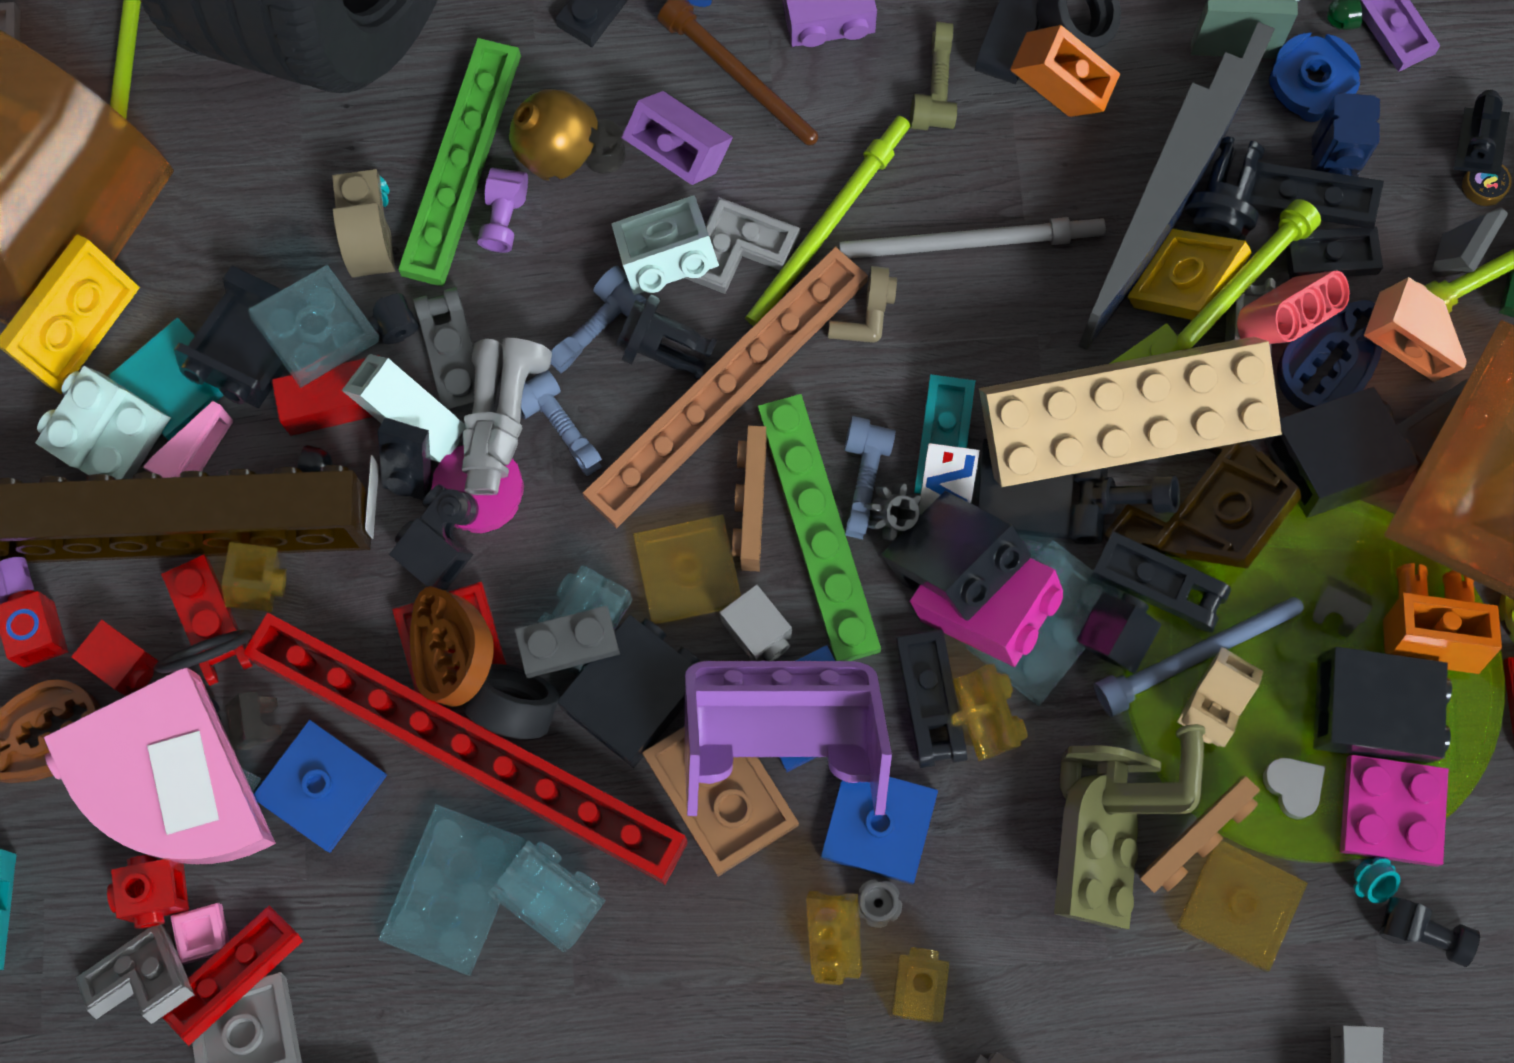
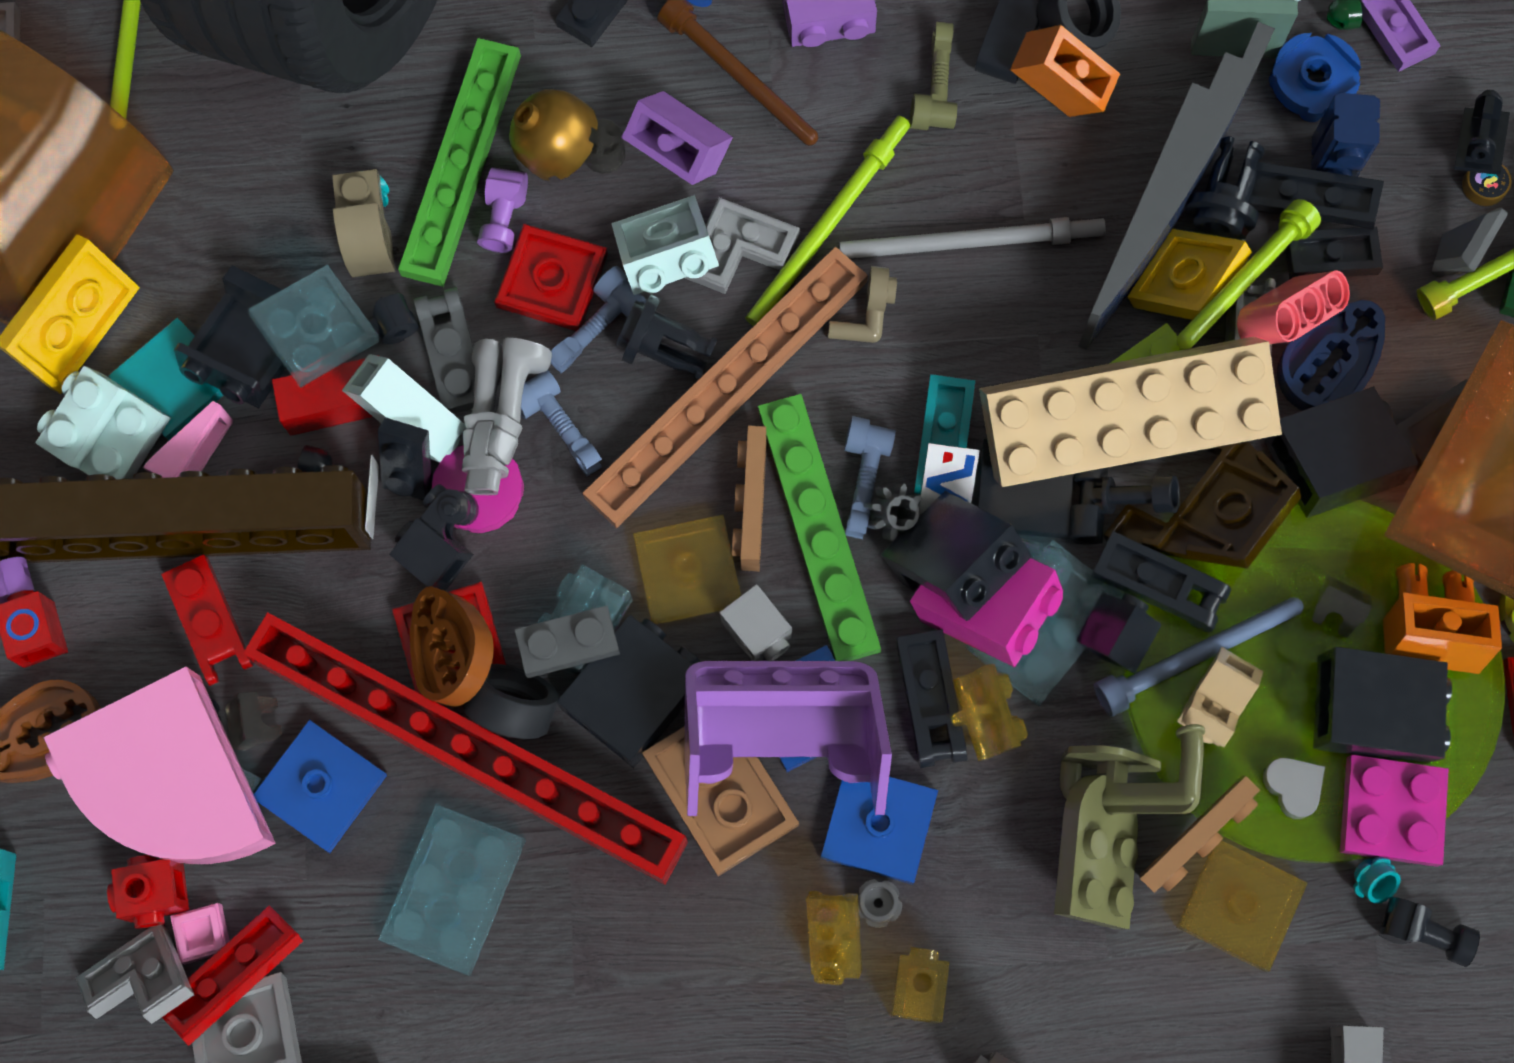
(115, 659): red brick -> none
(183, 782): white sticker -> none
(193, 654): black piece -> none
(252, 577): clear yellow brick -> none
(547, 894): clear light blue brick -> none
(551, 277): none -> red tile
(1416, 330): light nougat slope -> none

